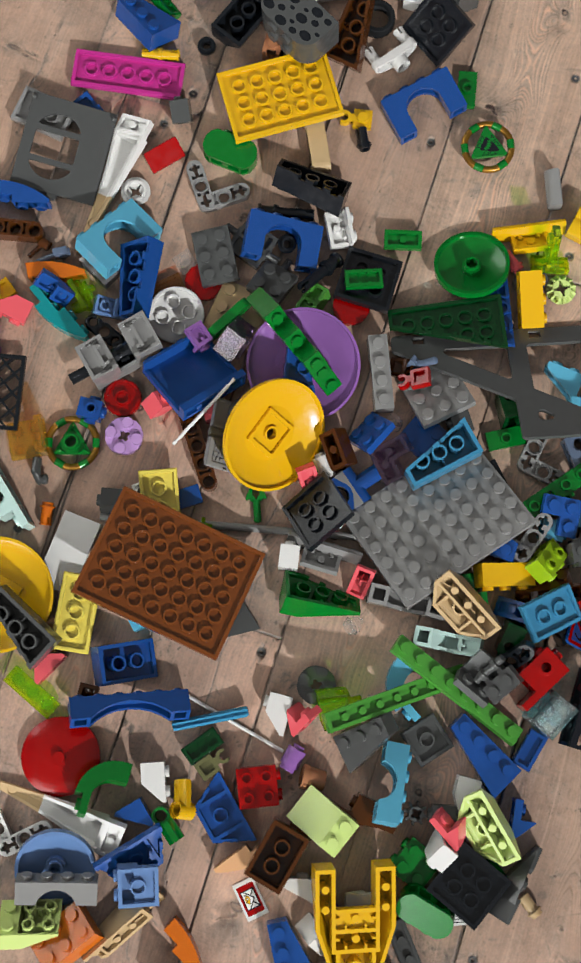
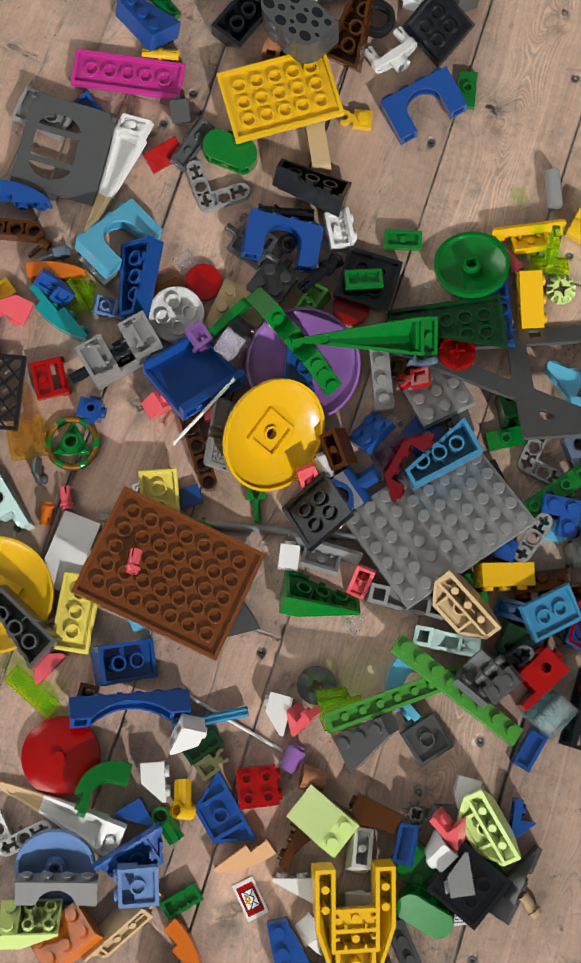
(44, 381): none -> red plate
(66, 499): none -> coral pin
(100, 324): black piece -> none
(107, 499): dark grey brick -> none
(114, 431): lavender plate -> none
(122, 398): red tile -> none
(134, 561): none -> coral pin
(136, 183): white gear -> none
(181, 900): none -> green plate
(187, 733): none -> white slope
(191, 144): none -> dark grey tile
(206, 41): black plate -> none
(215, 256): dark grey plate -> none
(276, 855): reddish brown brick -> none
(360, 851): none -> white slope
(363, 141): black pin -> none
(395, 759): medium azure arch -> none
(402, 336): none -> green plate
(406, 844): none -> blue tile
(421, 441): none -> dark red slope
(456, 354): none -> red tile
(460, 879): none -> light grey slope
(487, 759): blue wedge -> none
(488, 146): piece -> none
(546, 561): lime brick -> none

